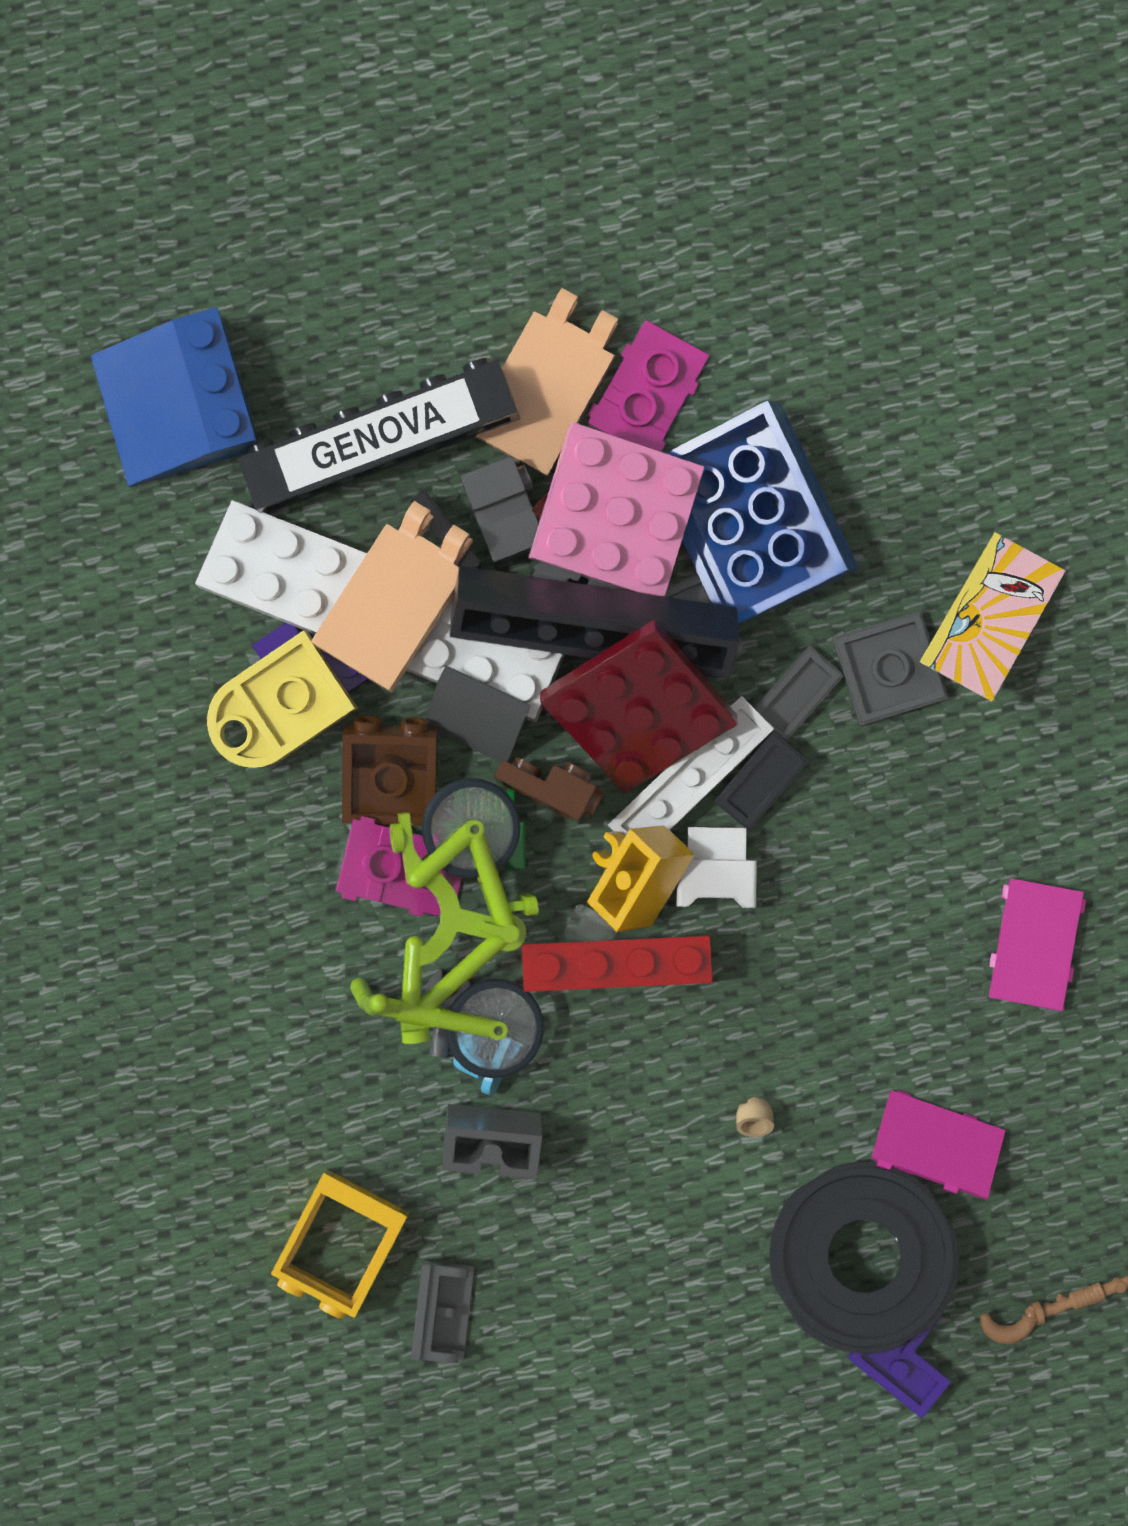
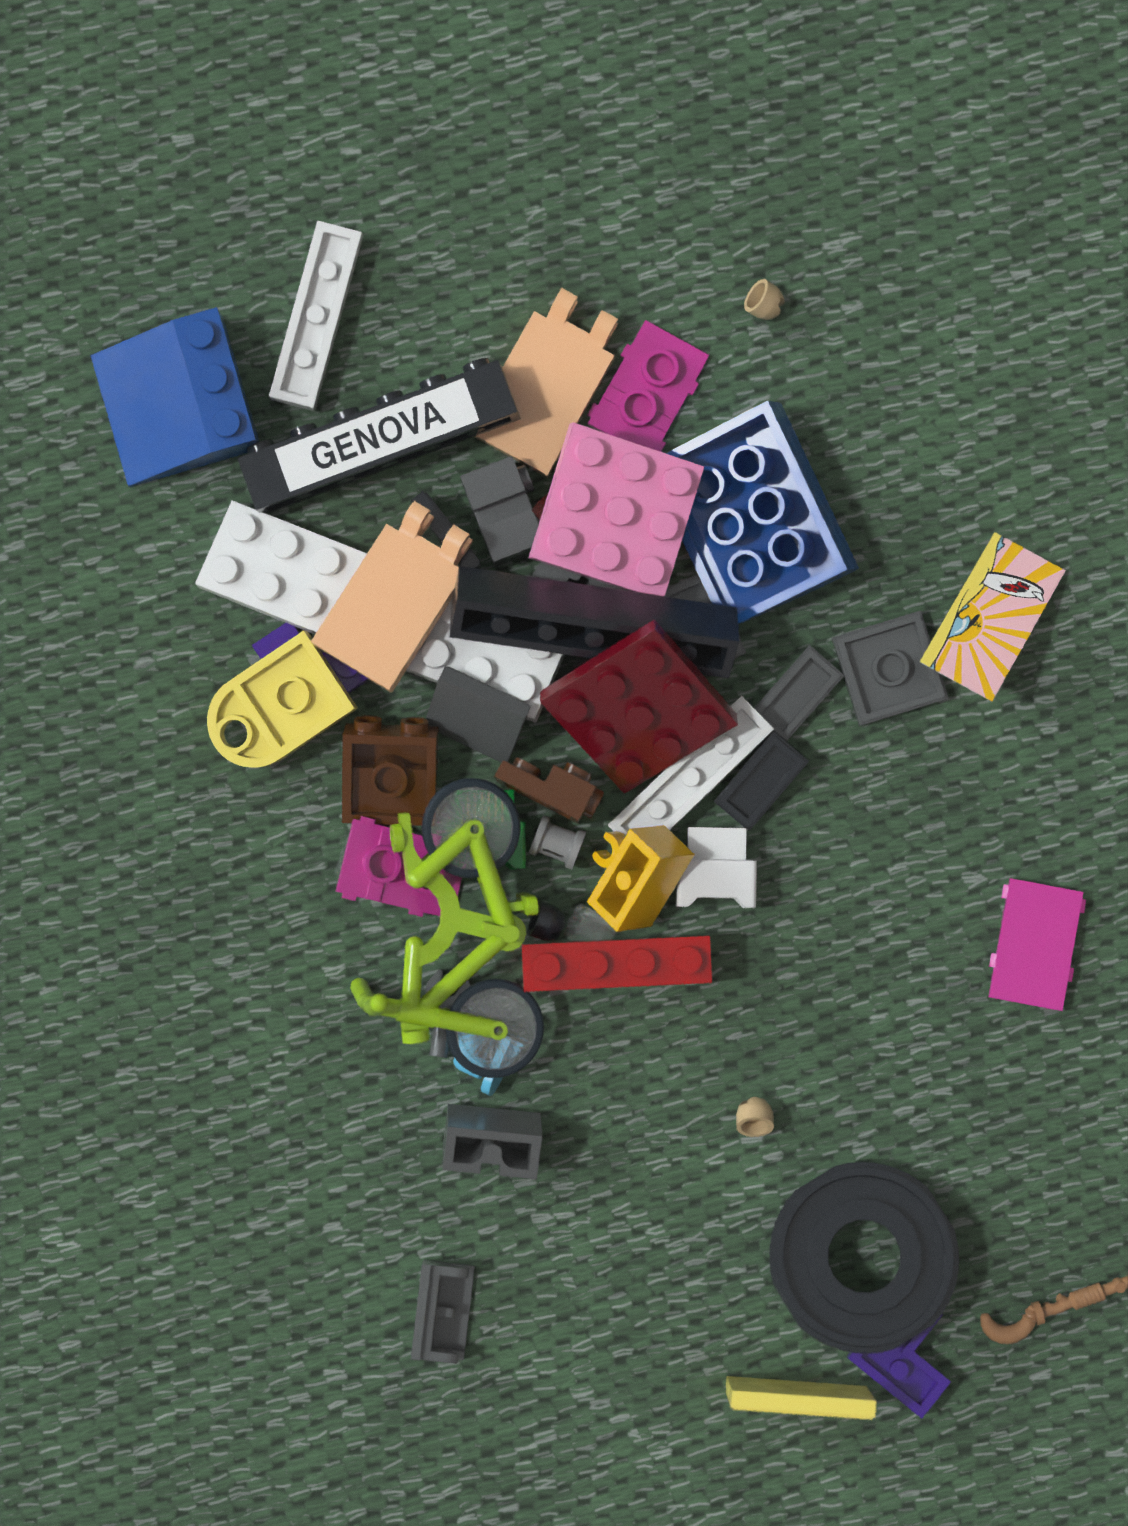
(316, 315): none -> white plate
(362, 1201): yellow window -> none
(547, 923): none -> black hinge
(557, 842): none -> light grey bush
(764, 300): none -> tan hinge
(800, 1397): none -> light yellow tile
(938, 1145): dark pink piece -> none

